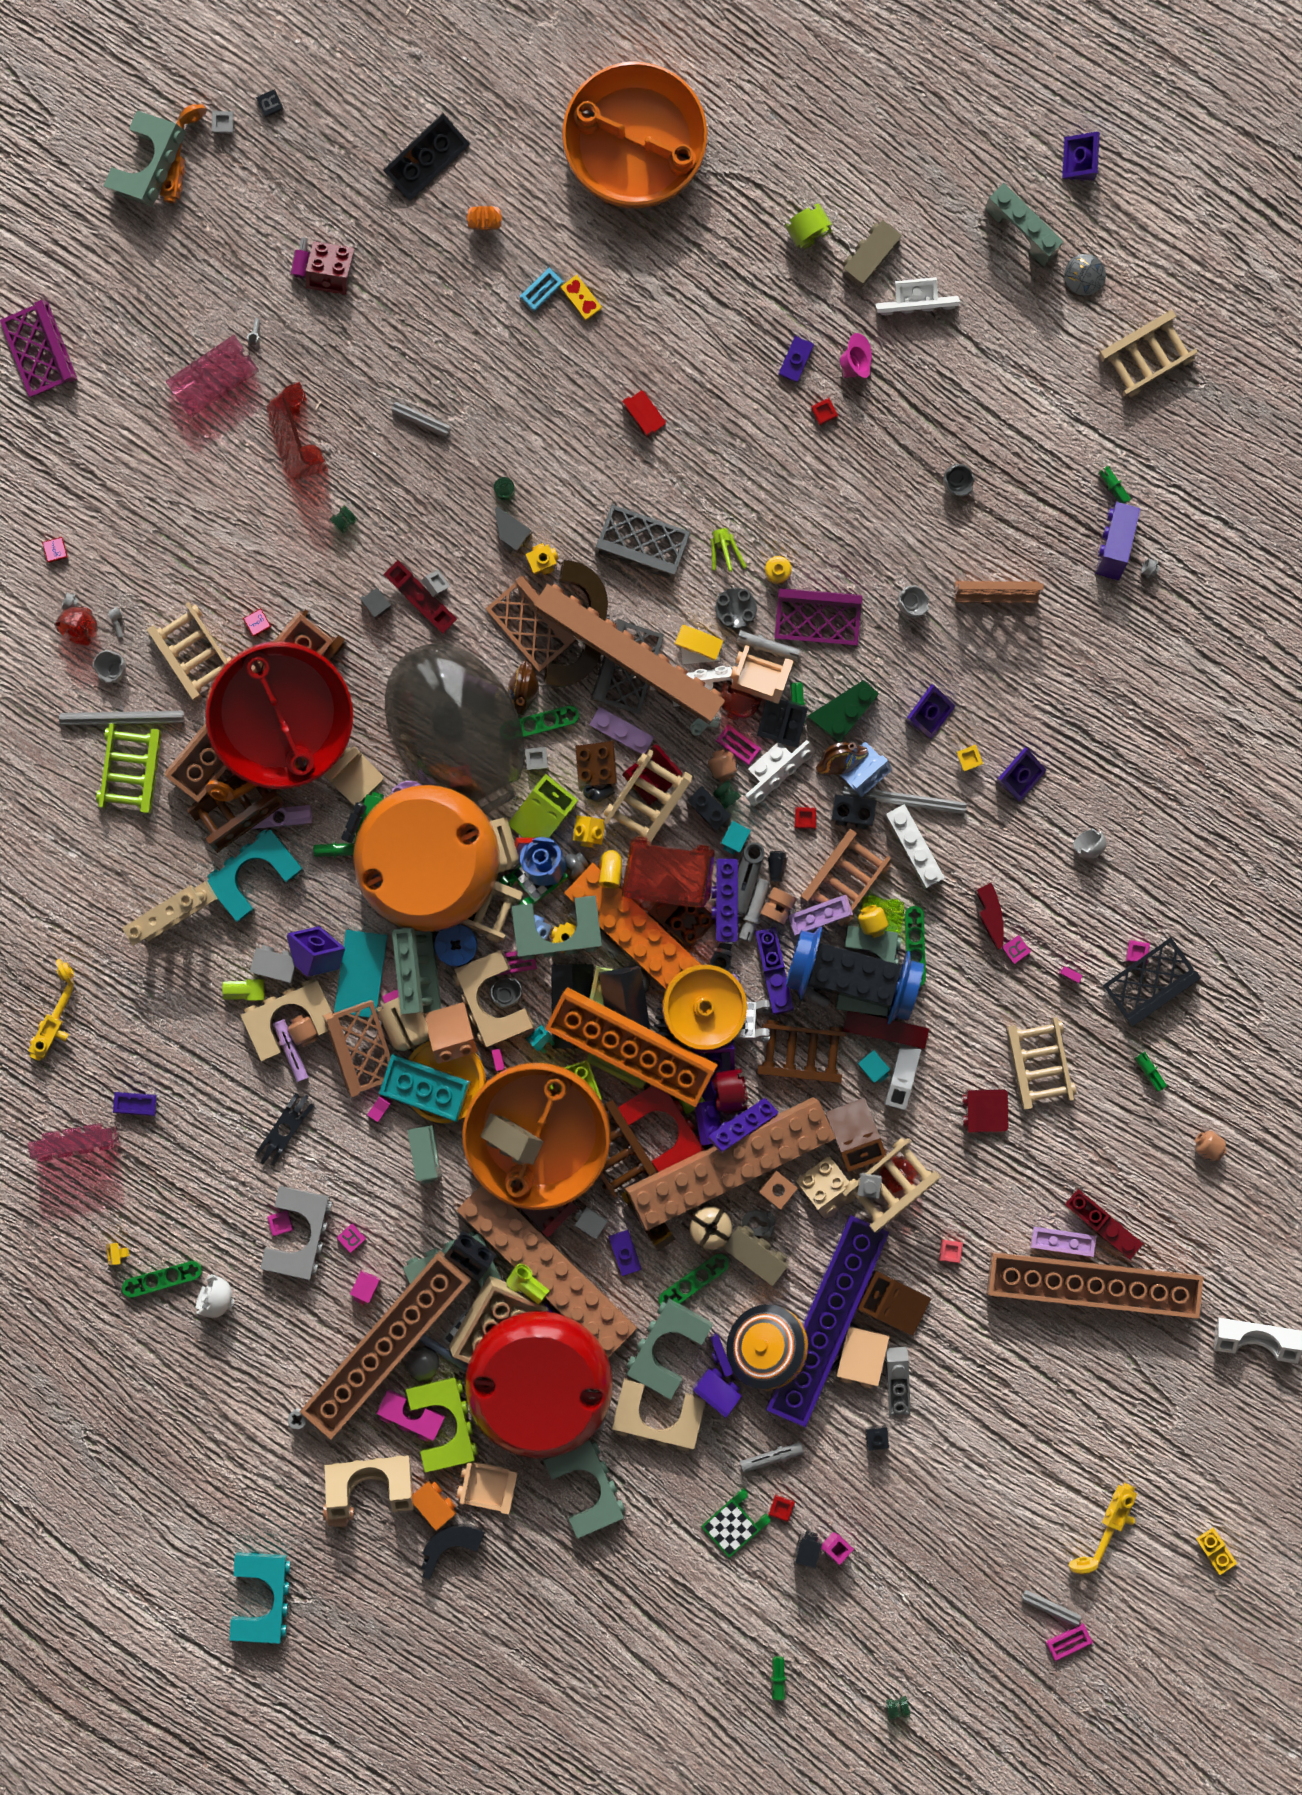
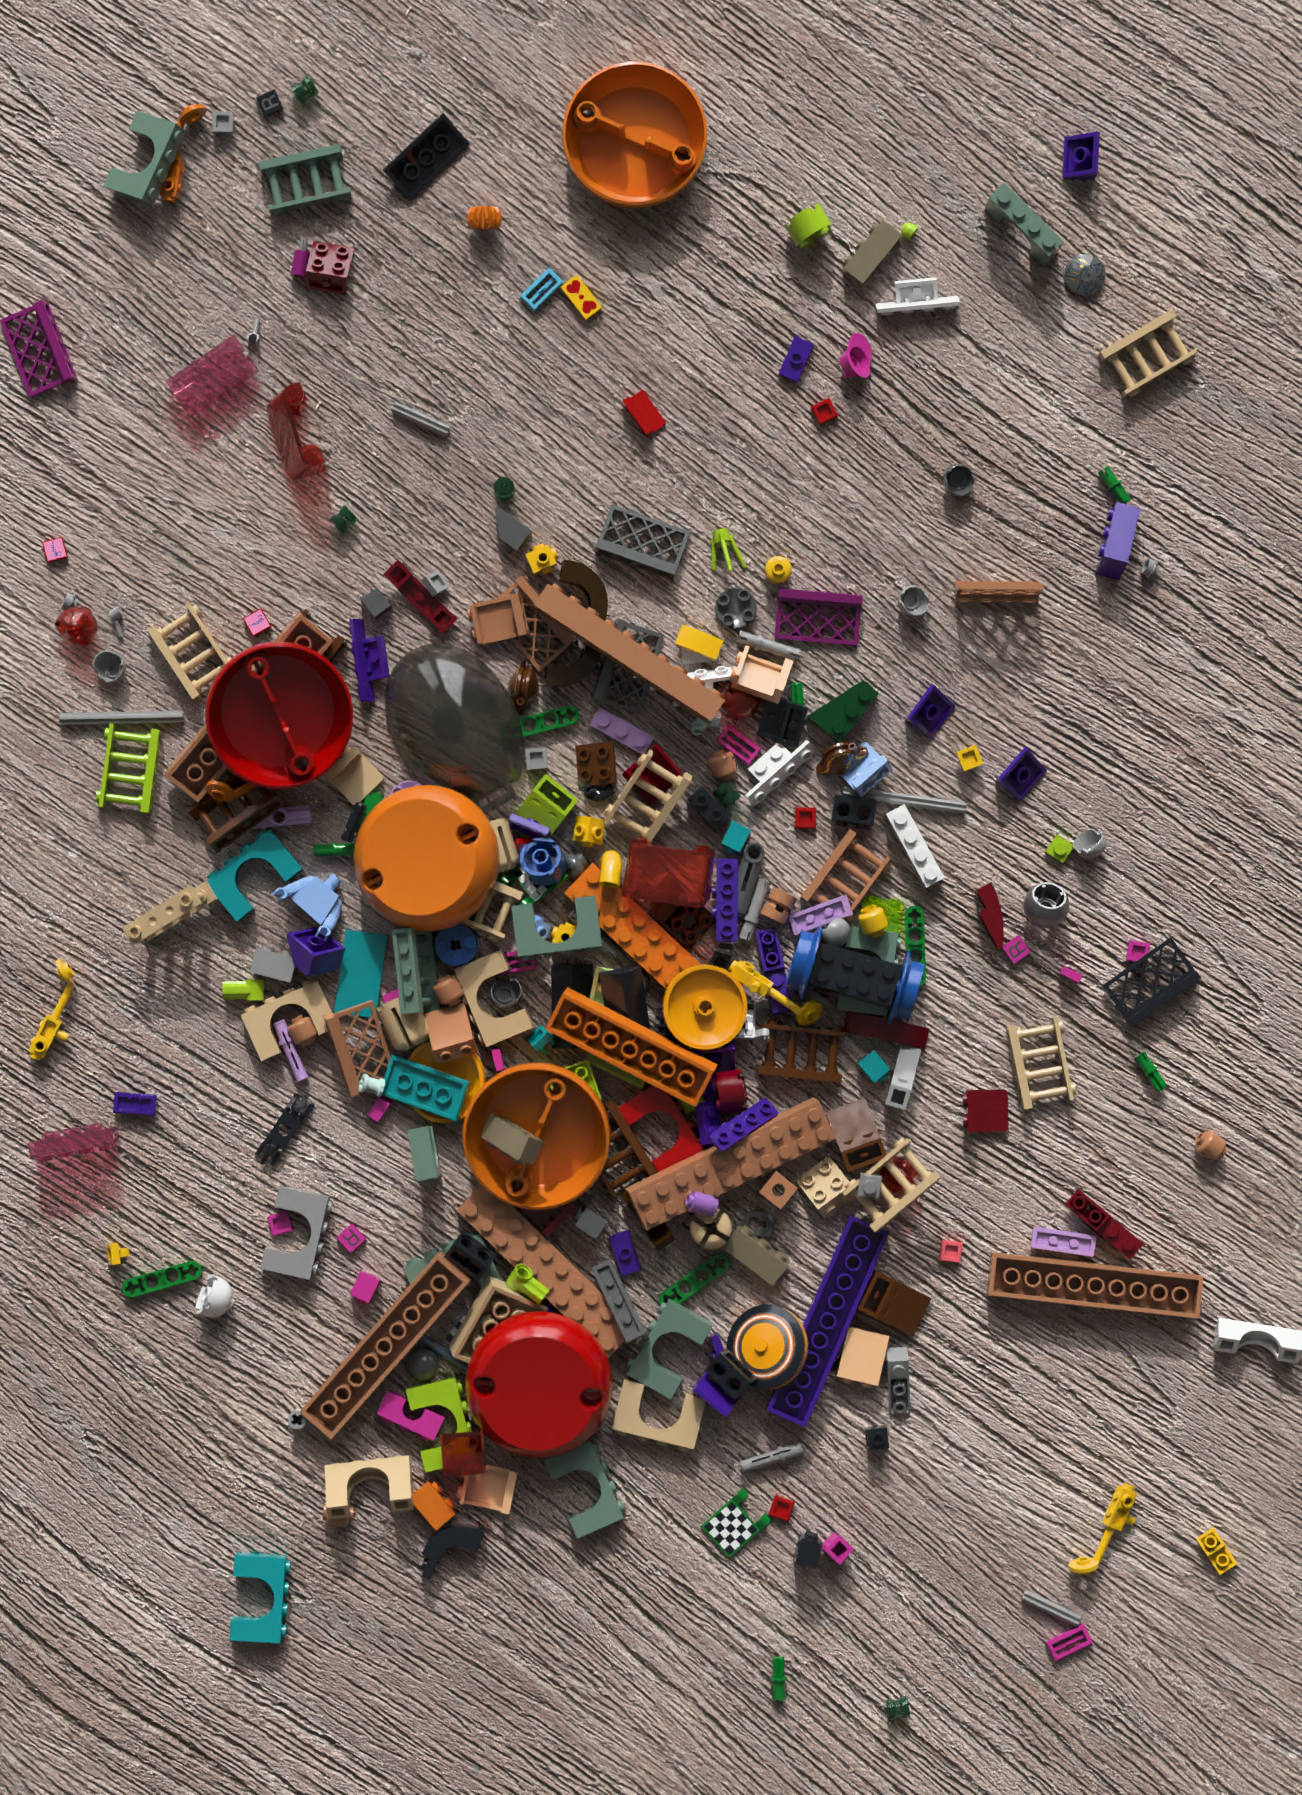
(301, 93): none -> clear green wheel
(310, 159): none -> sand green fence
(316, 899): none -> light blue torso
(369, 659): none -> dark purple bracket
(371, 1085): none -> light aqua bush
(448, 990): none -> nougat head
(463, 1453): none -> clear red slope
(498, 619): none -> nougat panel
(528, 827): none -> dark purple plate
(620, 1302): none -> dark grey fence
(701, 1203): none -> medium lavender brick
(733, 1370): none -> black brick
(757, 983): none -> yellow piece
(777, 864): black cone -> none
(836, 933): none -> light grey hair
(909, 230): none -> lime hinge
(1046, 905): none -> flat silver wheel
(1059, 848): none -> lime plate

